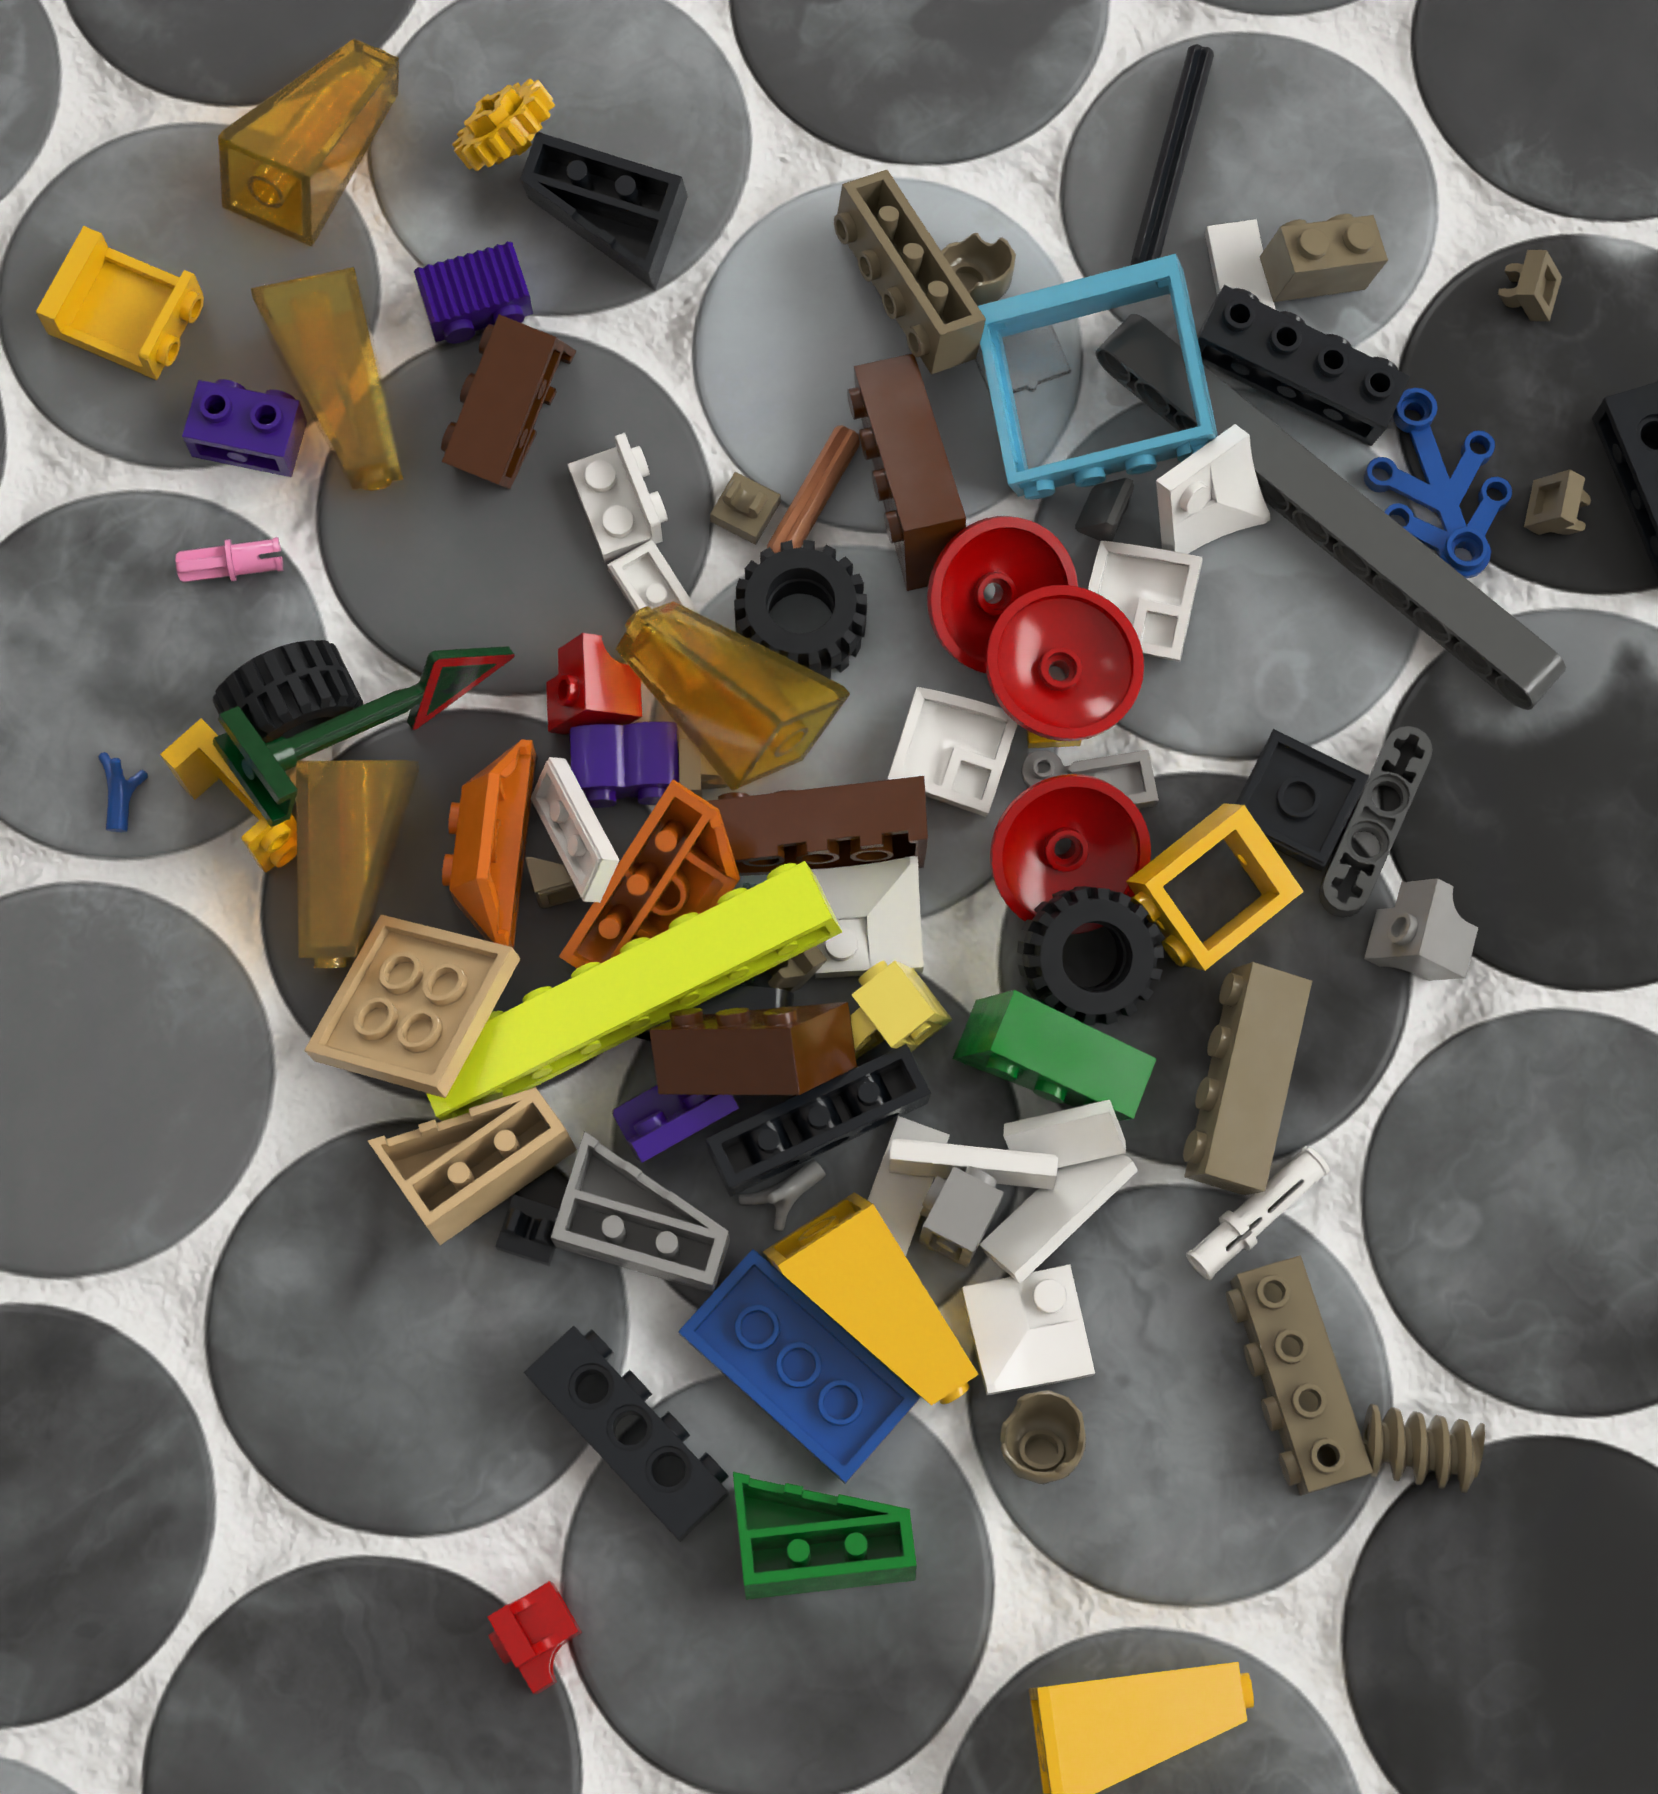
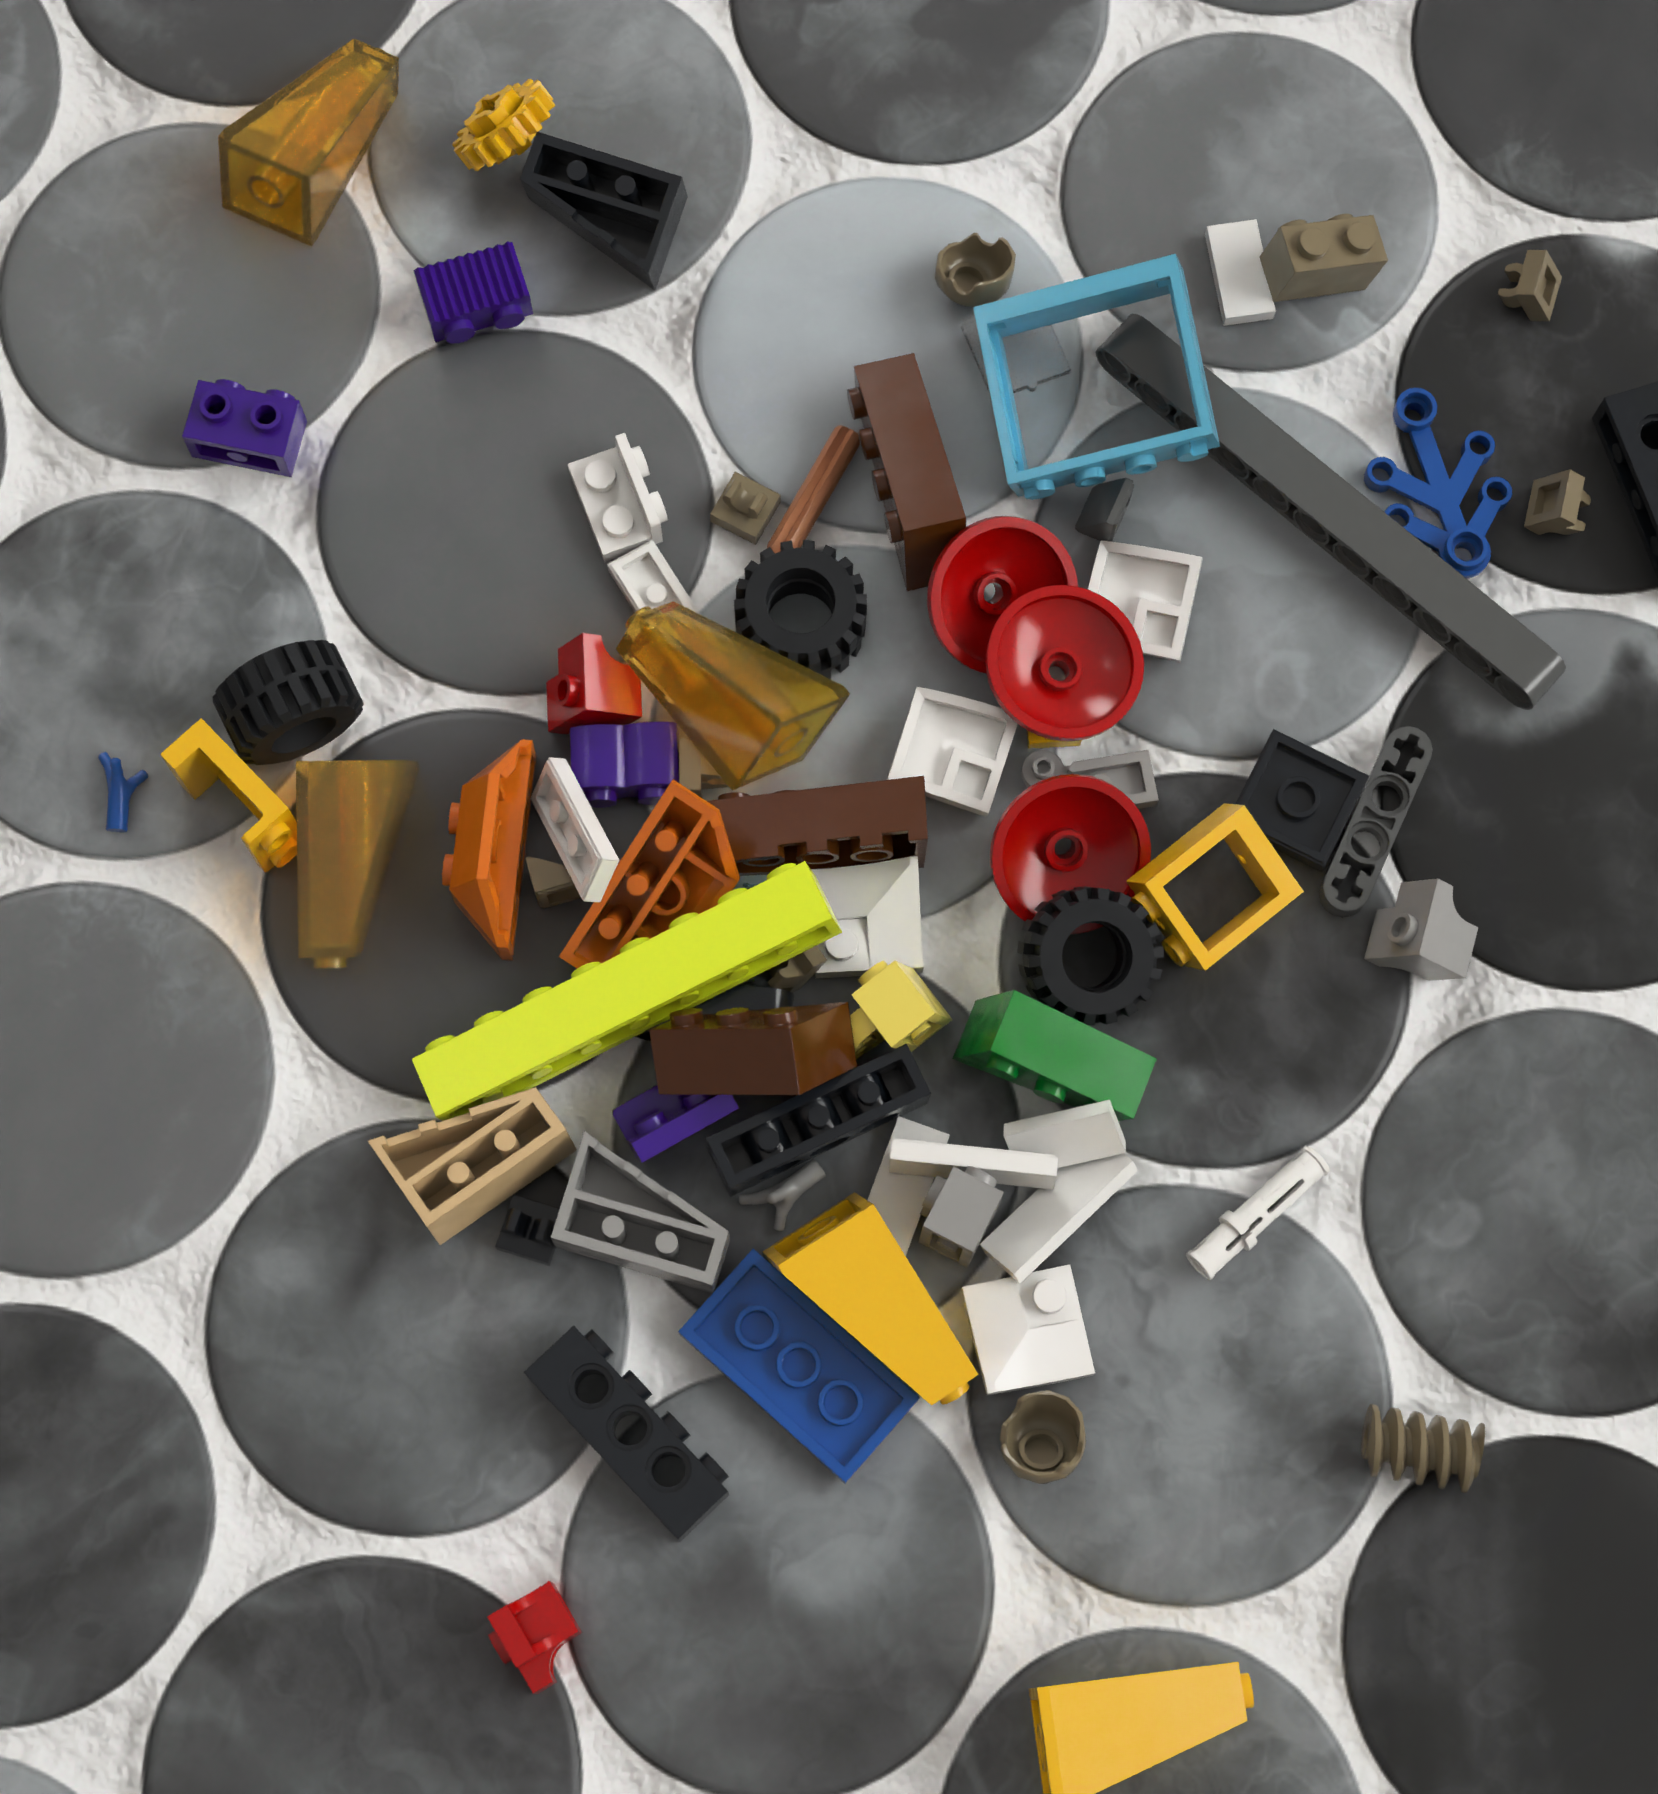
(119, 306): yellow panel -> none
(228, 560): bright pink axle -> none
(263, 766): dark green piece -> none
(332, 359): clear yellow slope -> none
(413, 1005): tan plate -> none
(504, 400): reddish brown wedge -> none
(818, 1540): green wedge -> none
(909, 272): dark tan brick -> none
(1173, 154): black axle -> none
(1210, 494): white plate -> none
(1246, 1078): dark tan brick -> none
(1299, 1376): dark tan brick -> none
(1300, 365): black brick -> none

